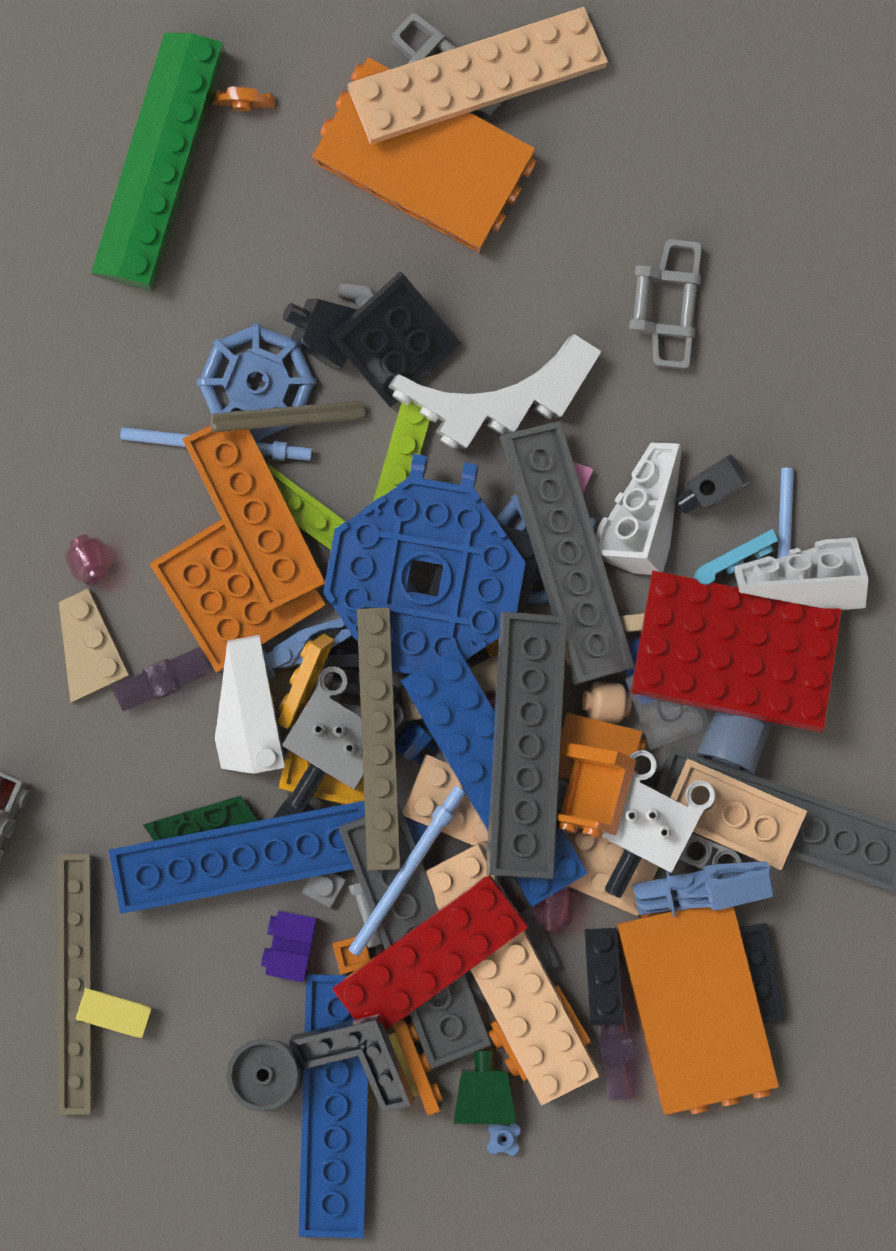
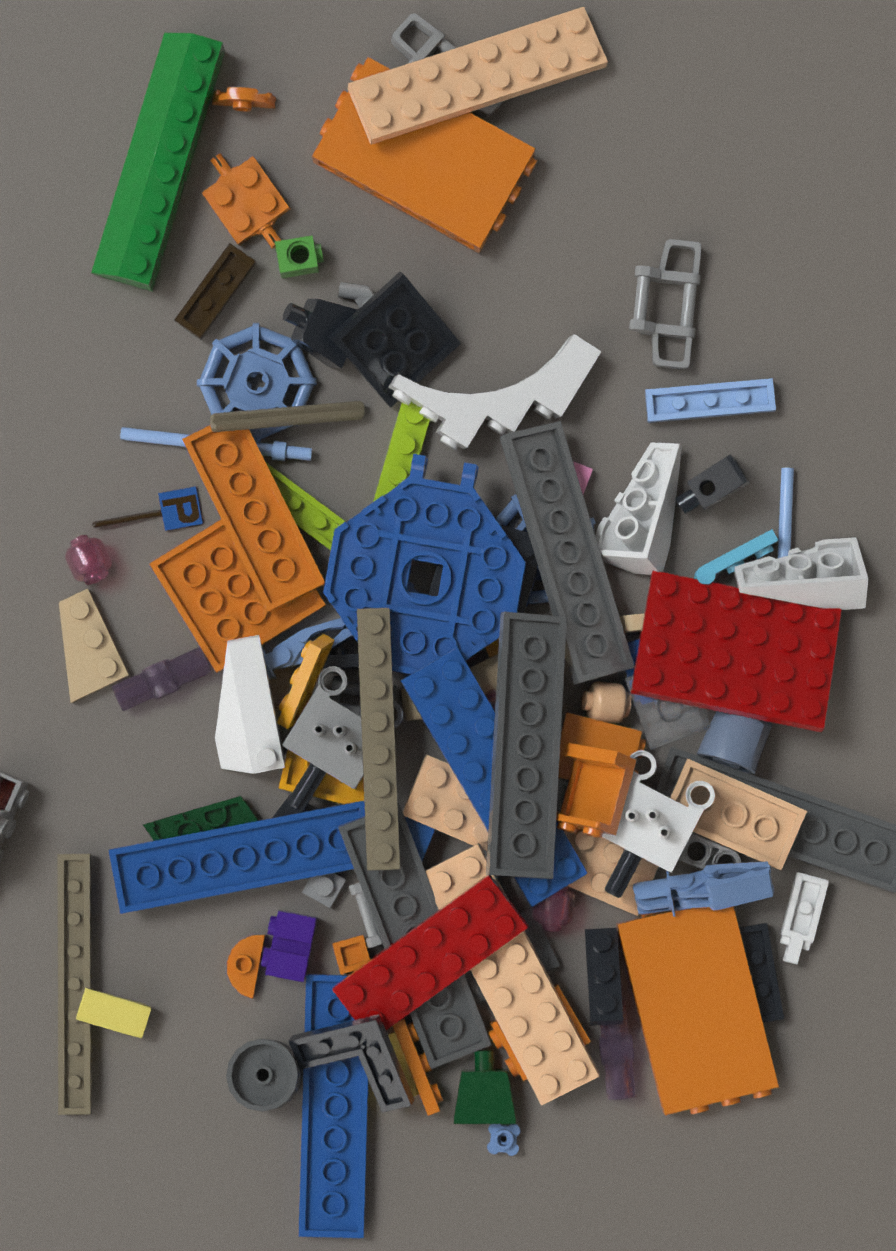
(178, 509): none -> piece
(215, 291): none -> dark brown plate
(244, 964): none -> orange plate
(246, 200): none -> orange plate
(287, 247): none -> bright green brick
(412, 741): blue tile -> none
(441, 817): light blue bar -> none
(710, 400): none -> light blue plate
(802, 915): none -> white hinge

